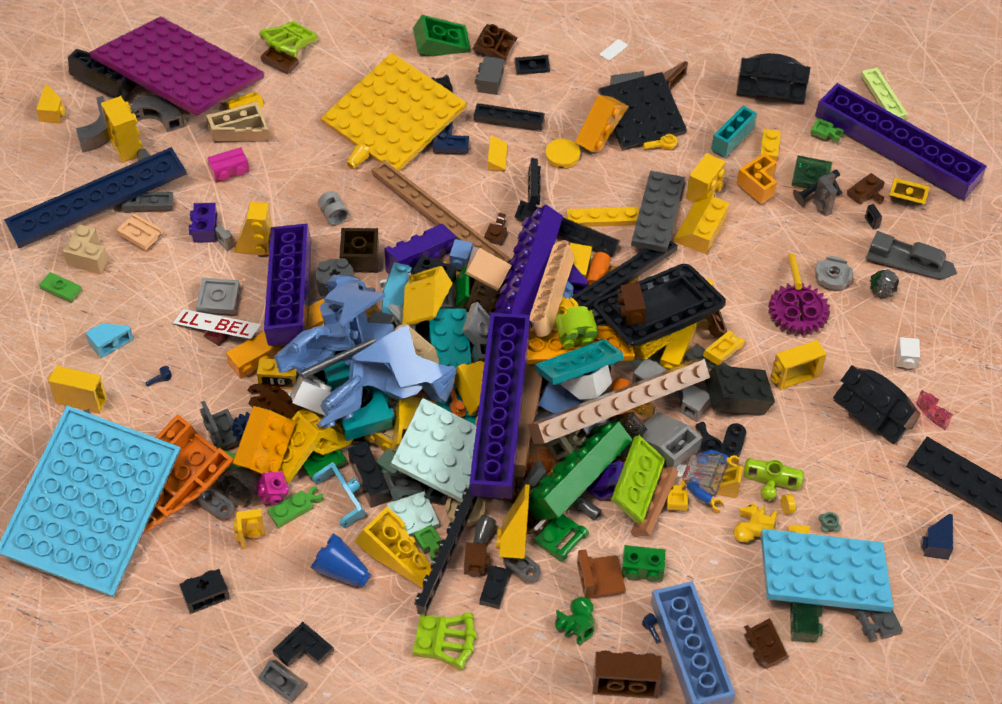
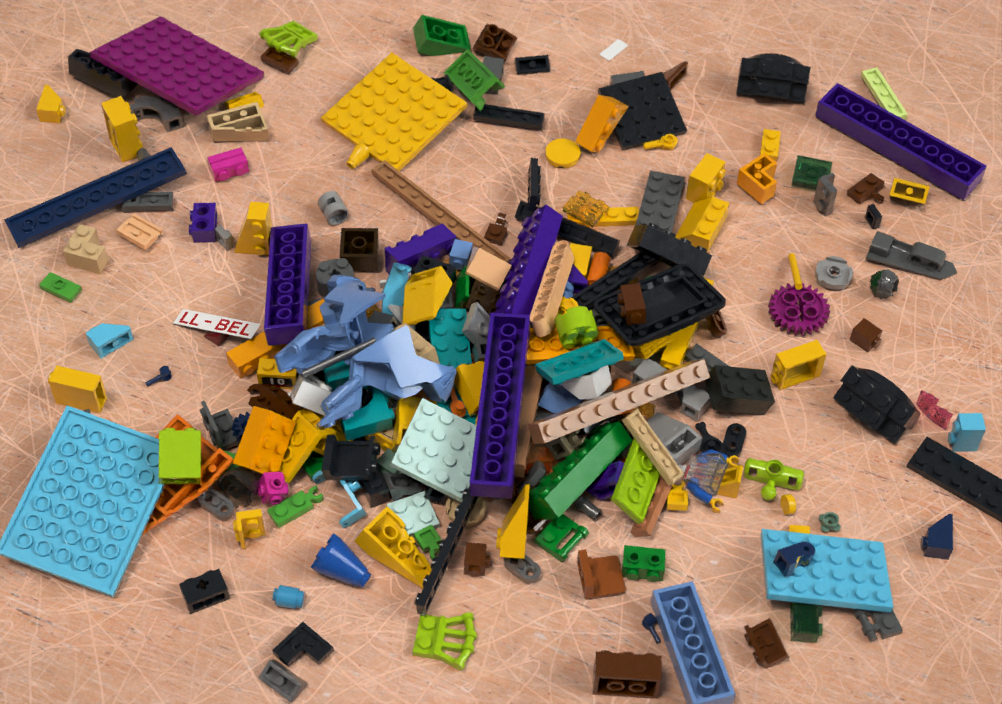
(95, 134): flat silver arch -> none
(179, 456): none -> lime brick
(218, 296): light grey plate -> none
(288, 597): none -> dark azure brick
(350, 459): none -> black panel
(449, 143): dark blue plate -> none
(473, 78): none -> bright green plate
(484, 529): dark grey cone -> none
(494, 587): black plate -> none
(497, 154): yellow slope -> none
(580, 622): green animal -> none
(581, 210): none -> clear yellow plate
(653, 447): none -> tan tile
(667, 248): none -> black brick
(724, 348): yellow plate -> none
(734, 131): teal brick -> none
(758, 520): yellow animal -> none
(794, 556): none -> dark blue leg
(800, 196): black piece -> none
(825, 129): bright green plate -> none
(866, 335): none -> reddish brown brick
(908, 352): white brick -> none
(967, 432): none -> medium azure brick

